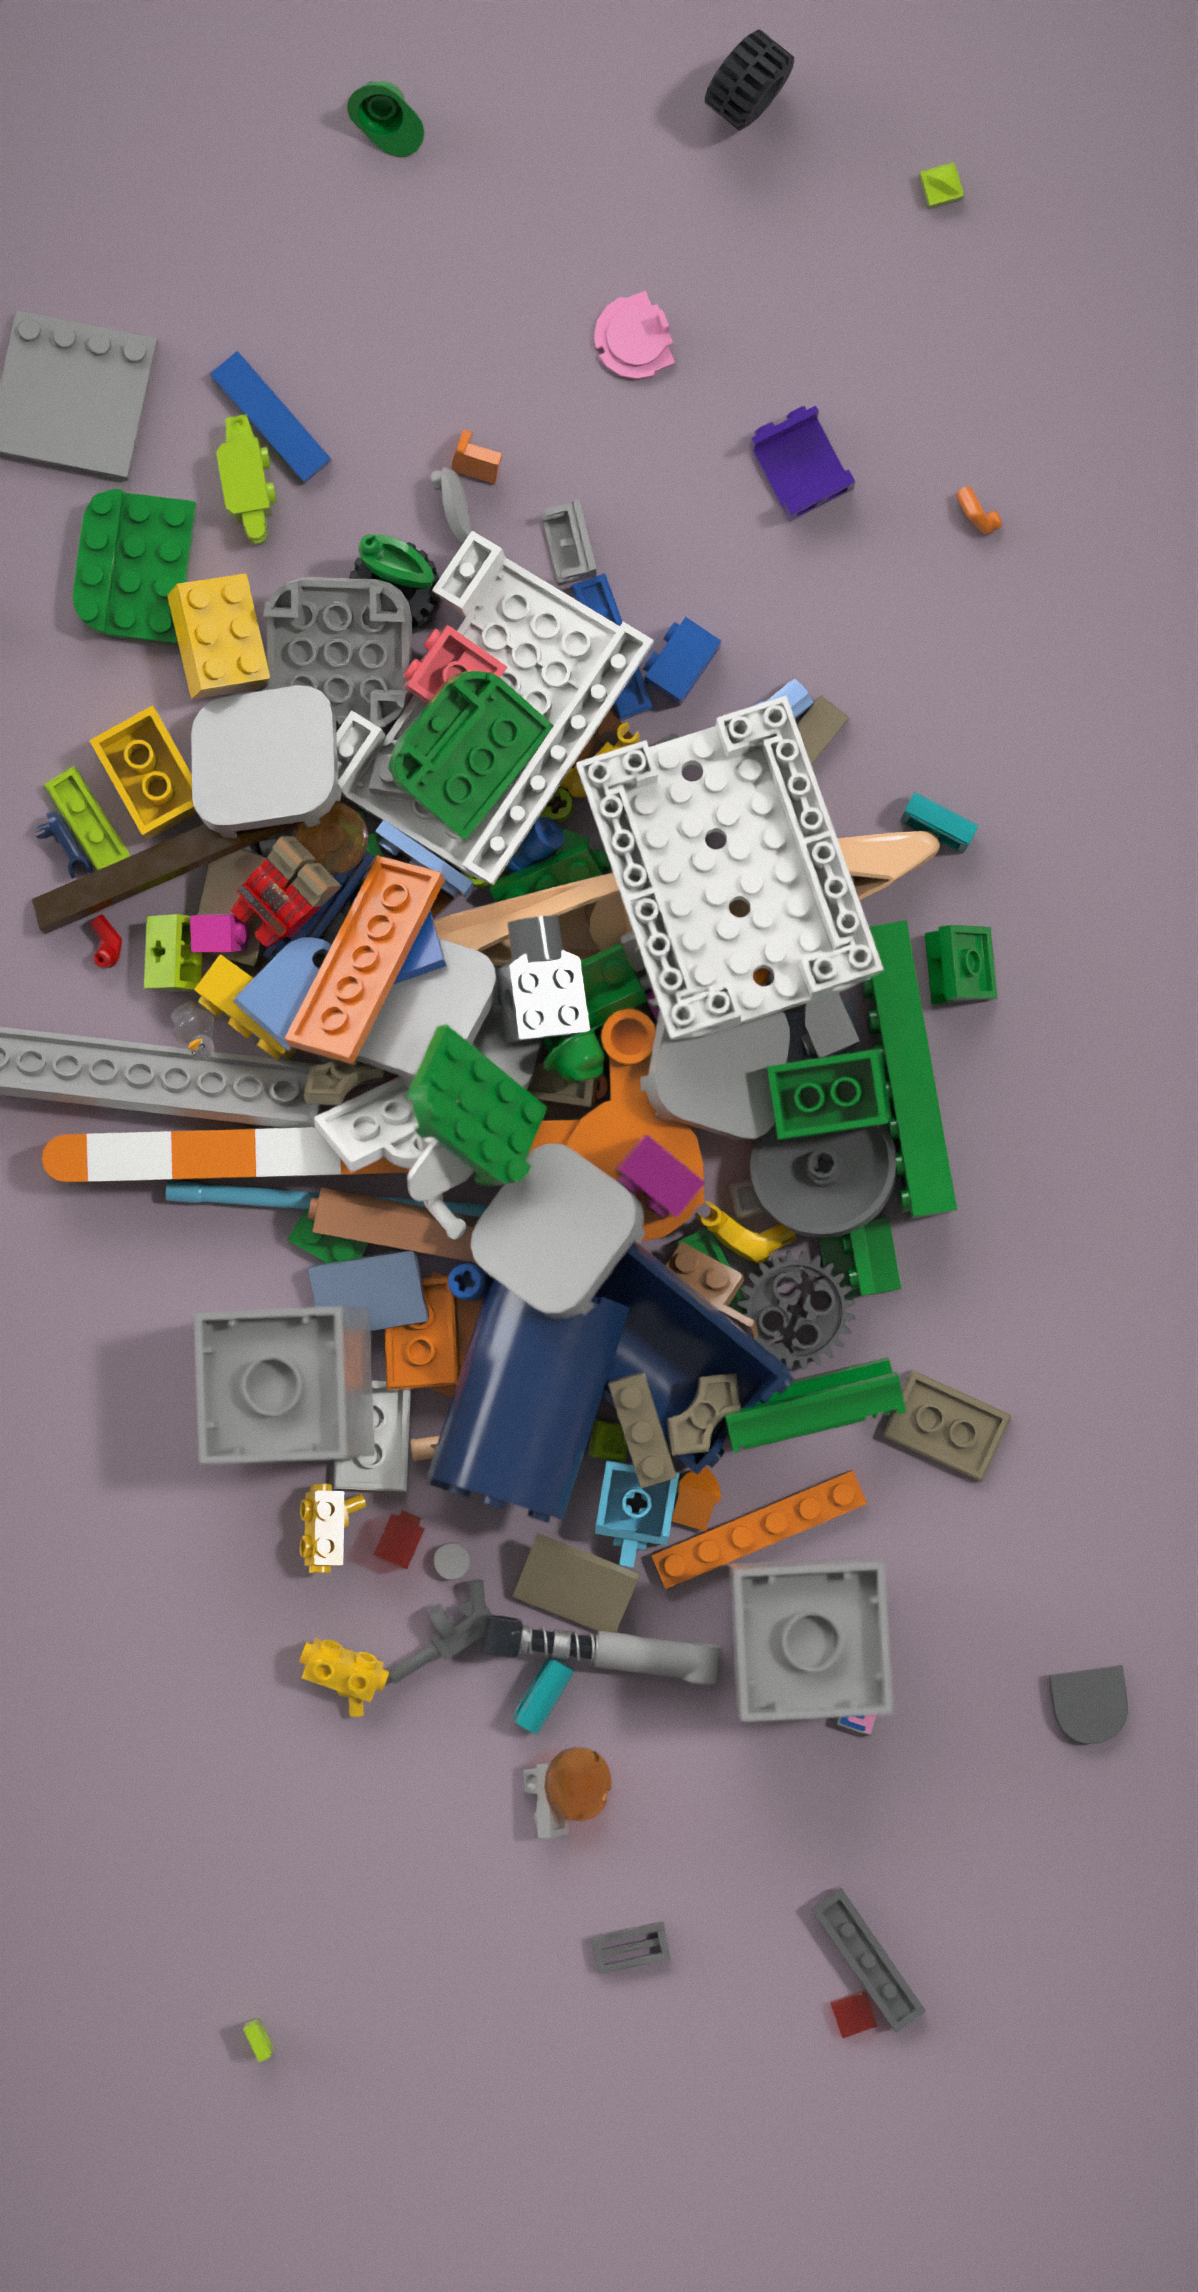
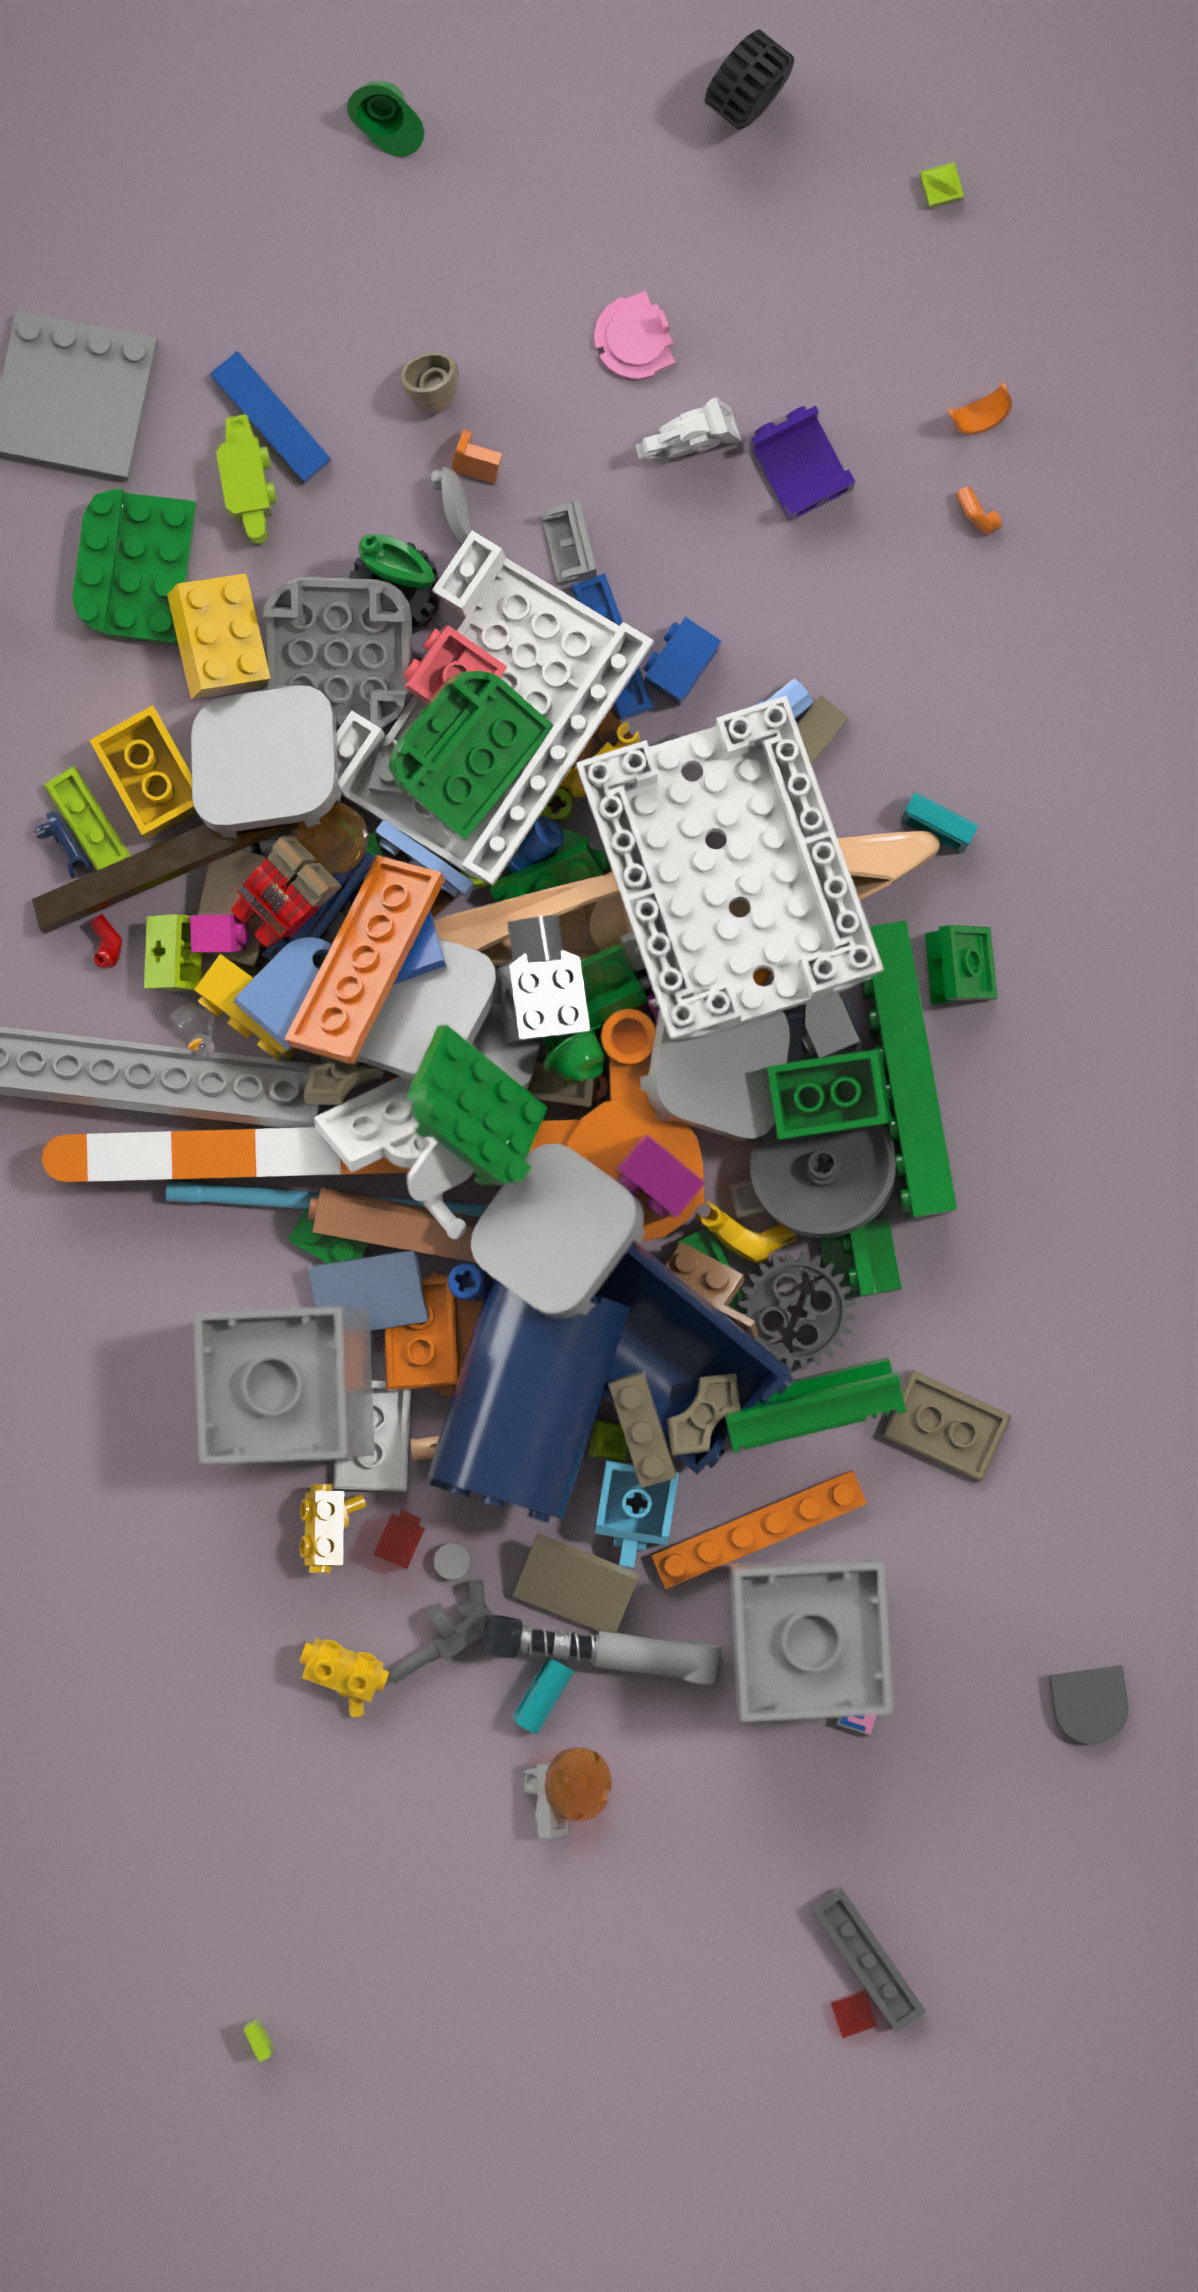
(431, 381): none -> dark tan hat
(626, 1933): flat silver tile -> none
(692, 432): none -> white piece
(696, 1499): orange tile -> none
(983, 413): none -> orange helmet

